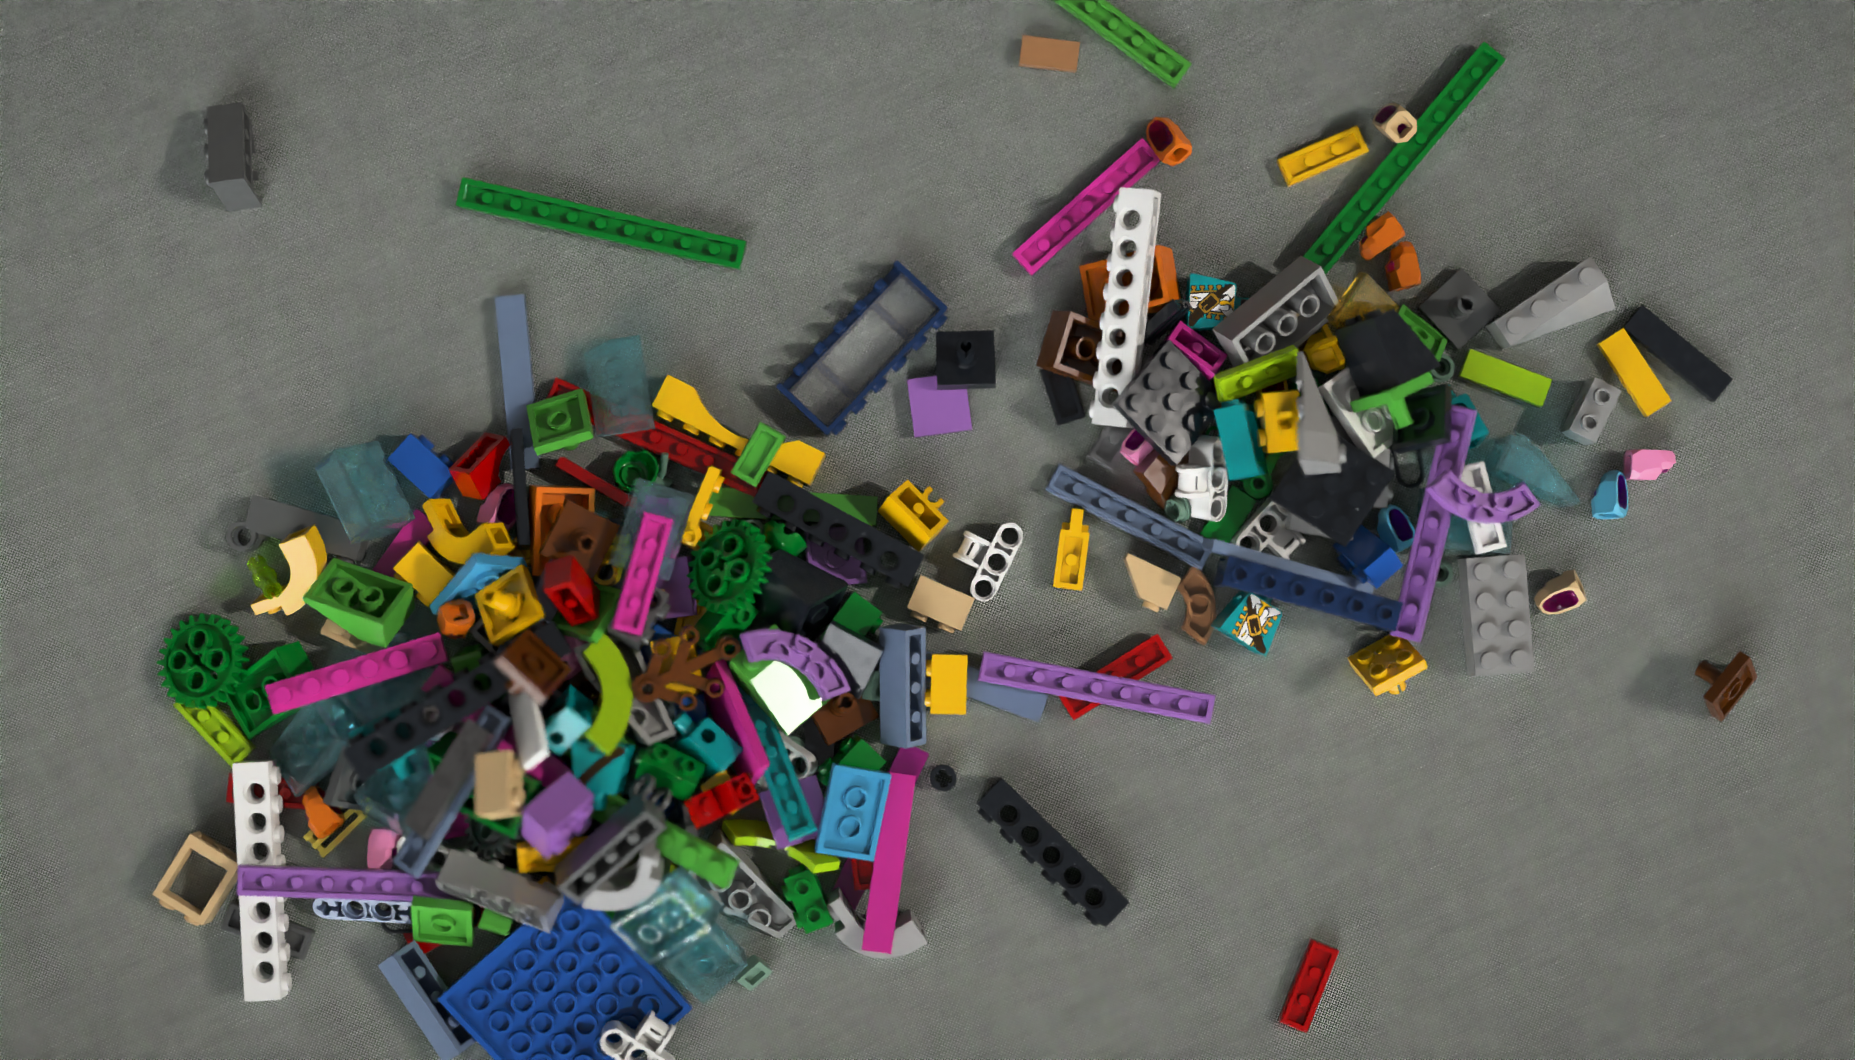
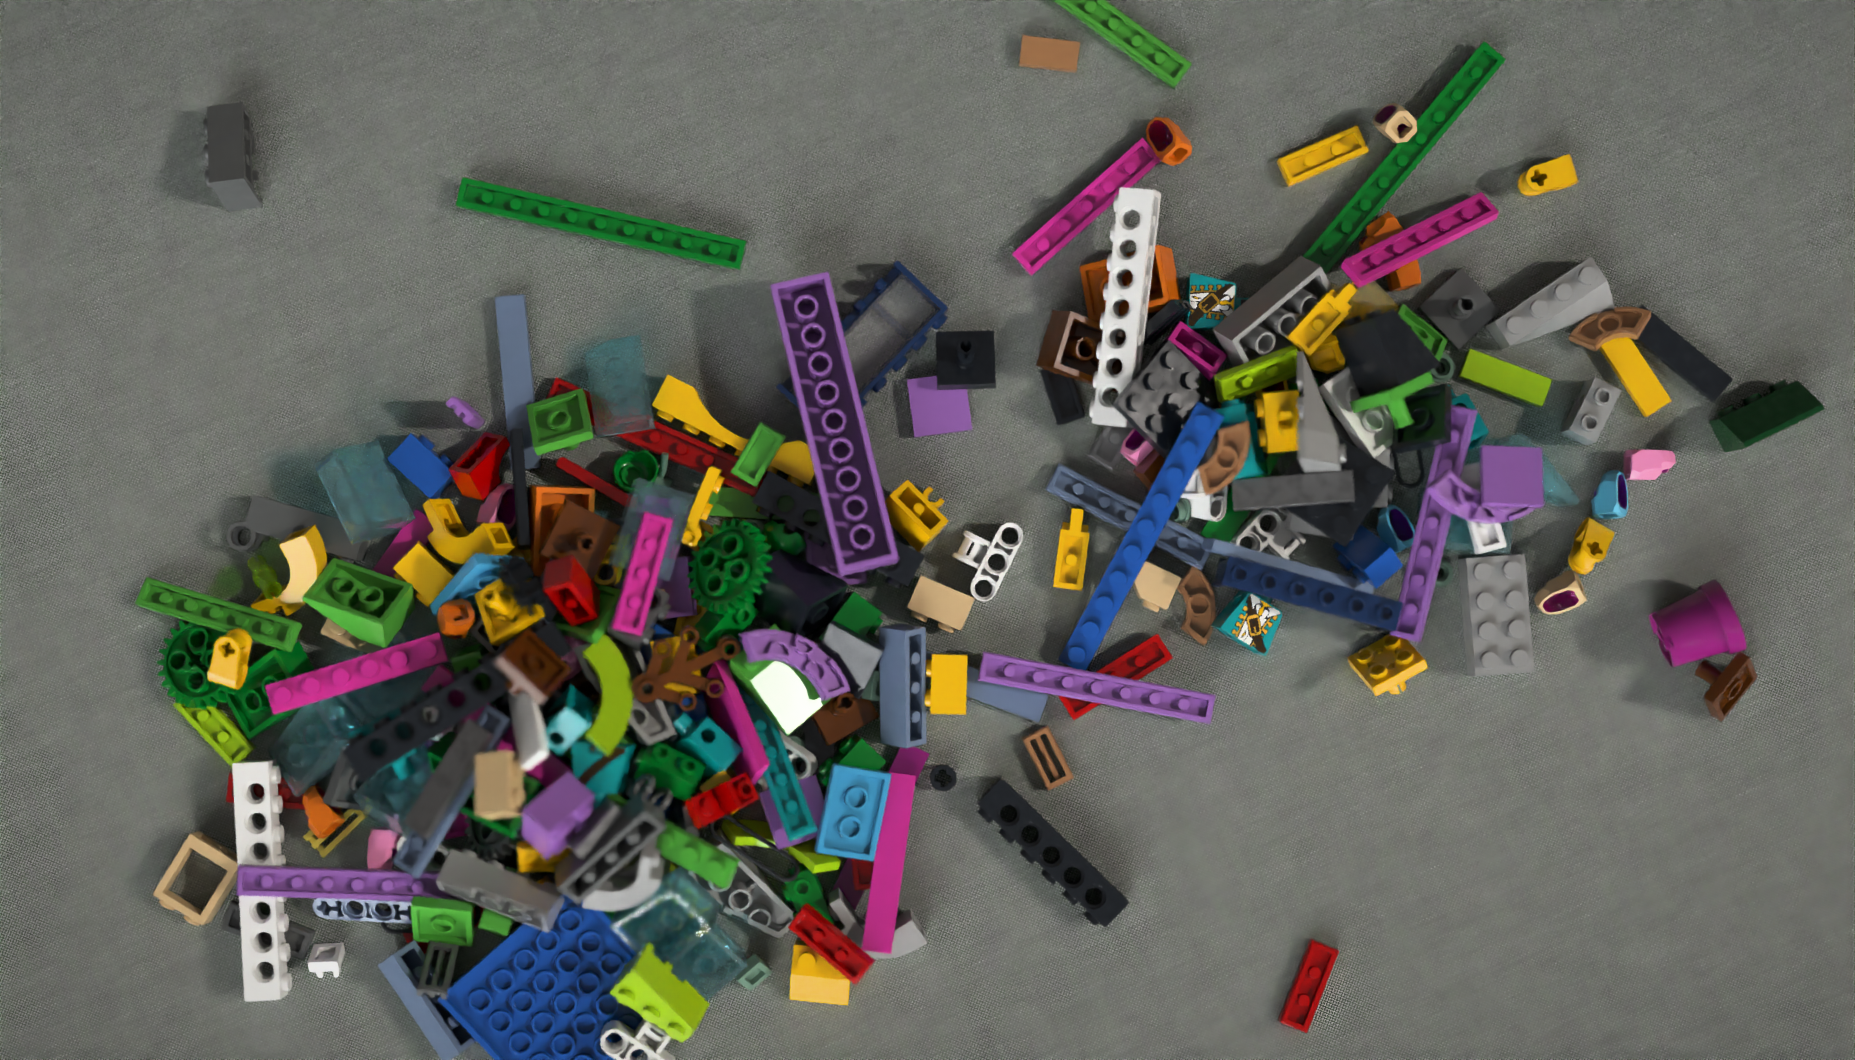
(218, 613): none -> bright green tile
(231, 659): none -> yellow piece
(326, 958): none -> white tile
(434, 988): none -> dark grey tile
(464, 410): none -> medium lavender tile
(515, 575): none -> black hinge
(594, 828): none -> flat silver tile
(659, 995): none -> lime wedge
(765, 841): none -> black piece
(815, 978): none -> yellow slope
(831, 944): none -> red tile
(834, 424): none -> medium lavender brick
(1058, 780): none -> medium nougat tile
(1141, 536): none -> blue plate
(1227, 459): none -> medium nougat tile
(1293, 490): none -> flat silver tile
(1321, 319): none -> yellow hinge
(1419, 240): none -> dark pink plate
(1511, 476): none -> medium lavender tile
(1551, 175): none -> yellow piece
(1589, 545): none -> yellow piece
(1609, 325): none -> medium nougat tile
(1698, 626): none -> magenta piece
(1764, 415): none -> dark green slope

